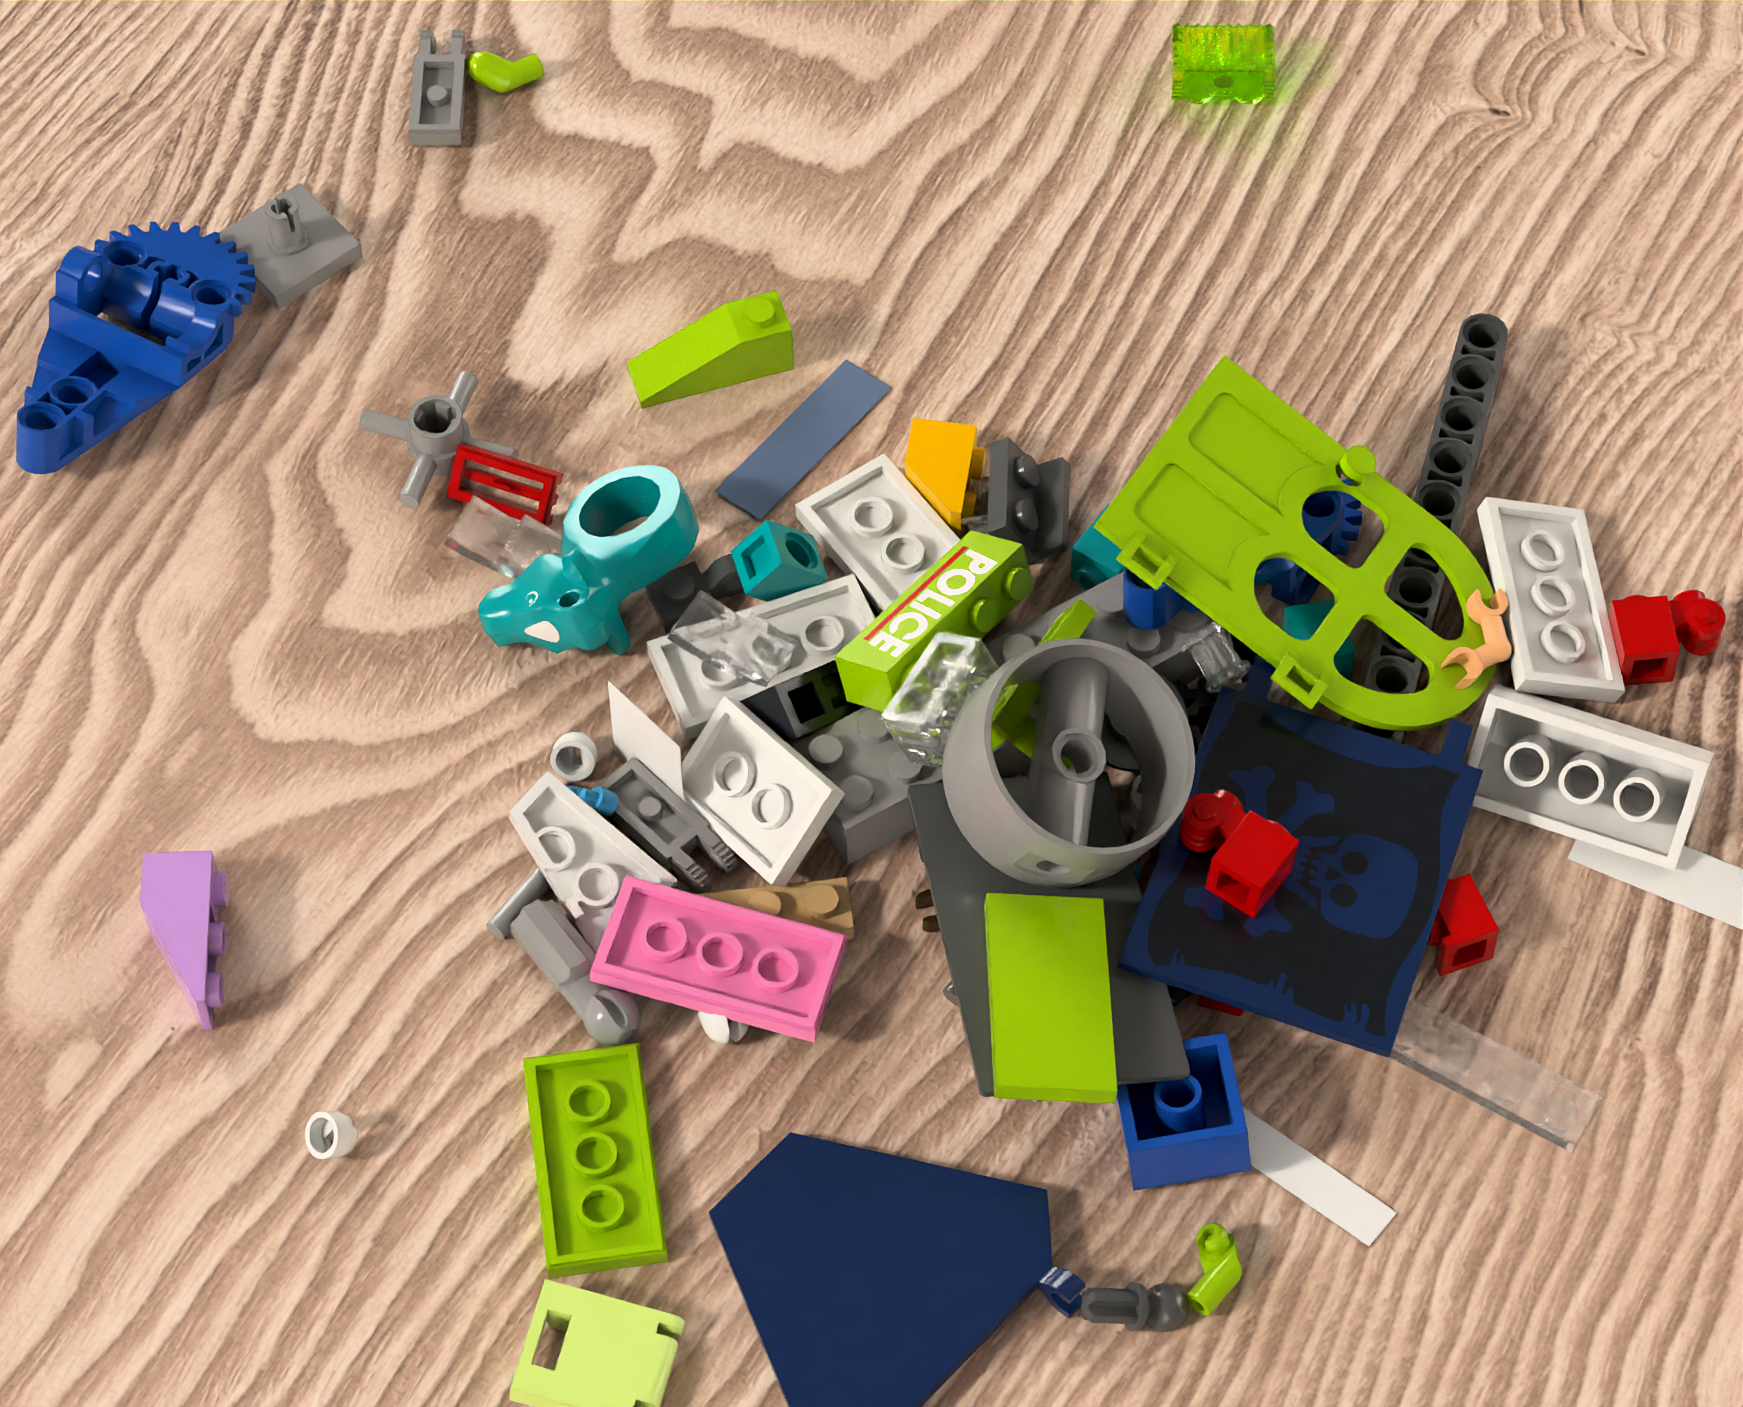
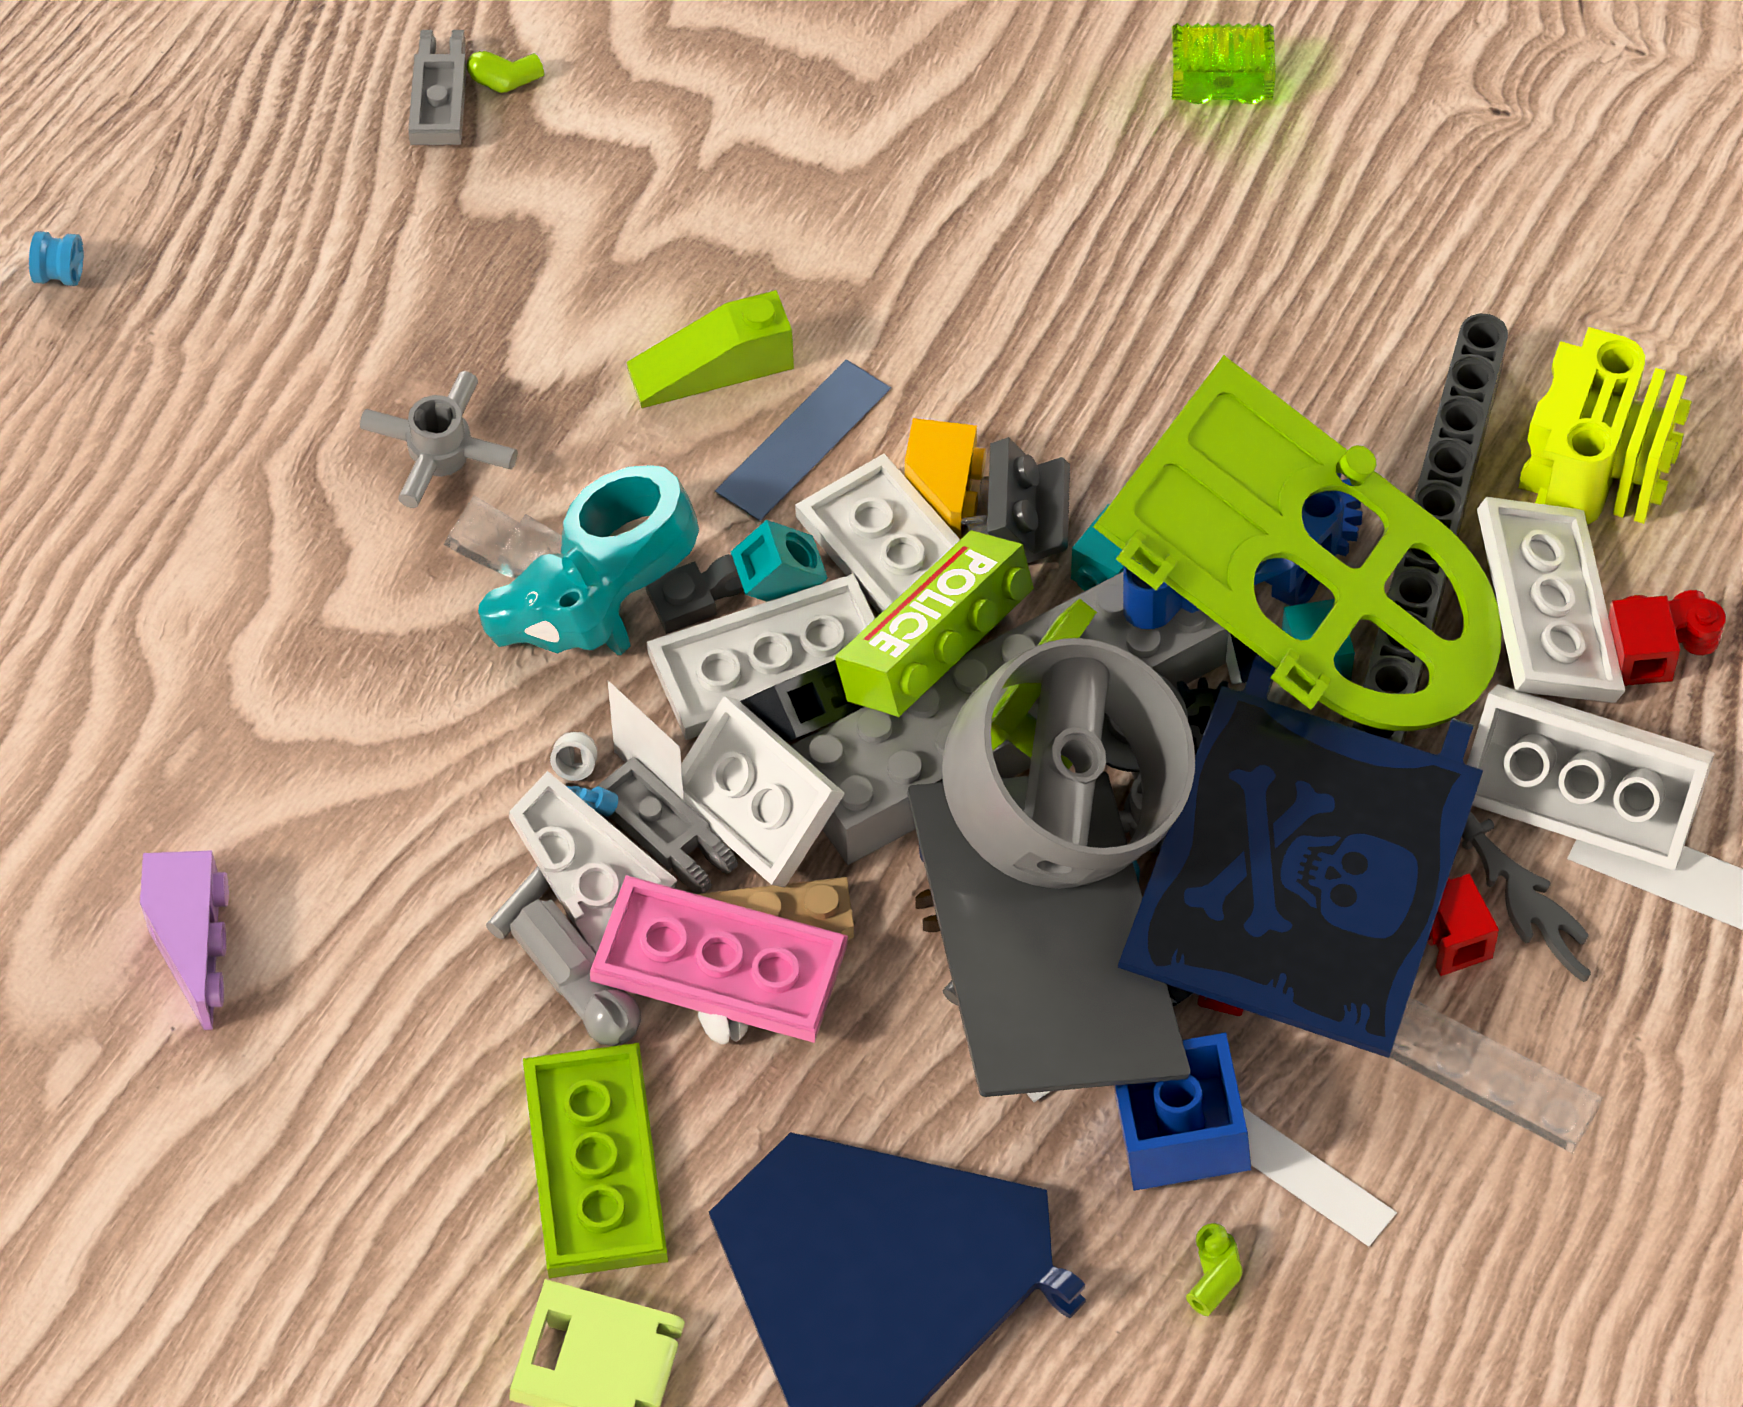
(56, 258): none -> dark azure wheel
(102, 376): blue connector -> none
(292, 245): light grey tile -> none
(330, 1126): white hinge -> none
(547, 496): red tile -> none
(727, 641): clear slope -> none
(935, 693): clear brick -> none
(1049, 998): lime tile -> none
(1161, 1307): dark grey axle -> none
(1215, 657): clear bush -> none
(1251, 851): red brick -> none
(1497, 645): light nougat arm -> none
(1521, 900): none -> dark grey piece
(1599, 431): none -> neon yellow piece

